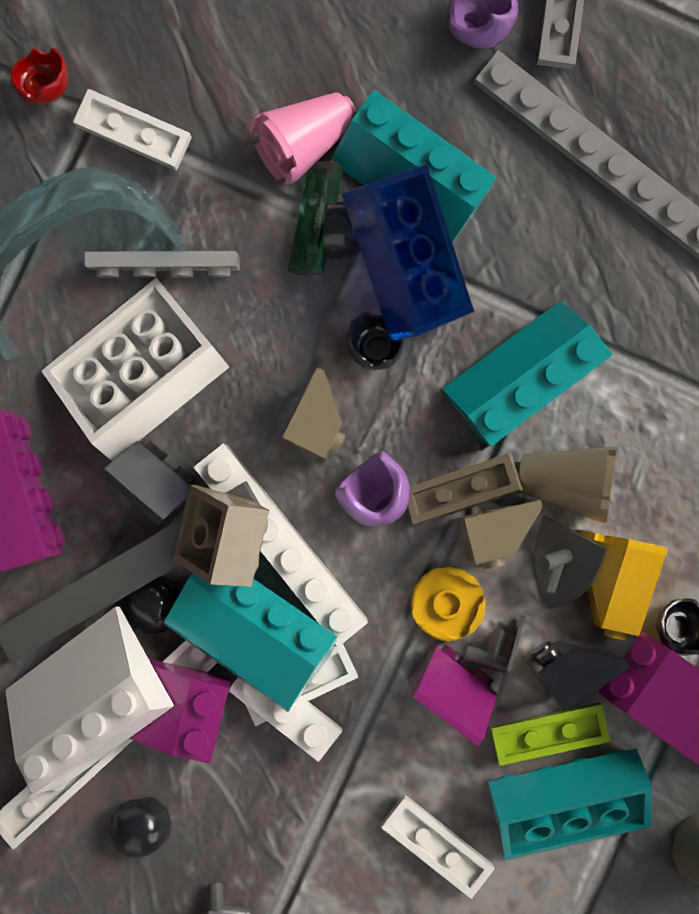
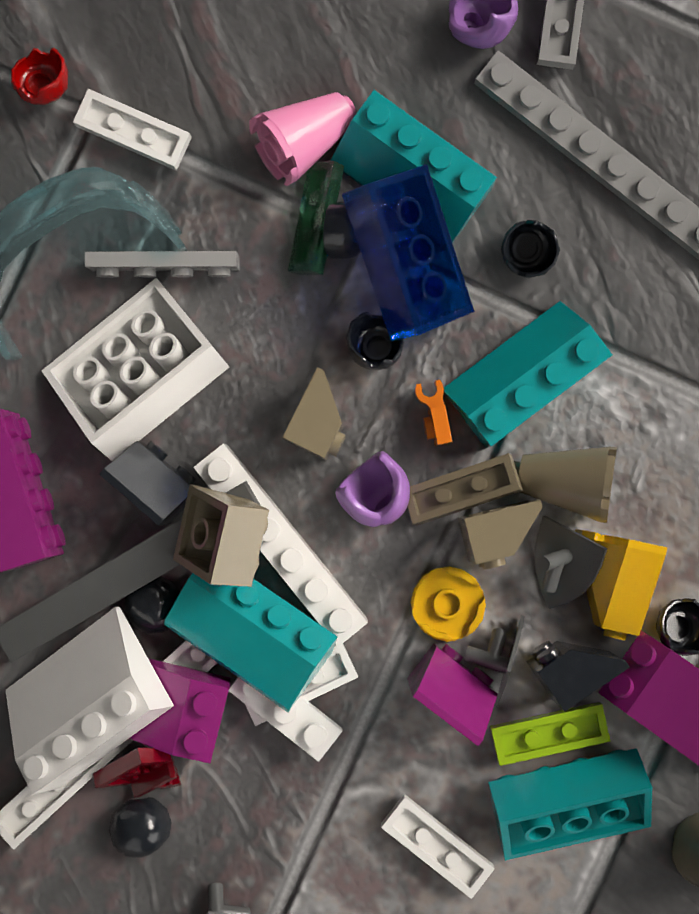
(142, 769): none -> dark red slope
(437, 423): none -> orange plate
(530, 248): none -> black hair

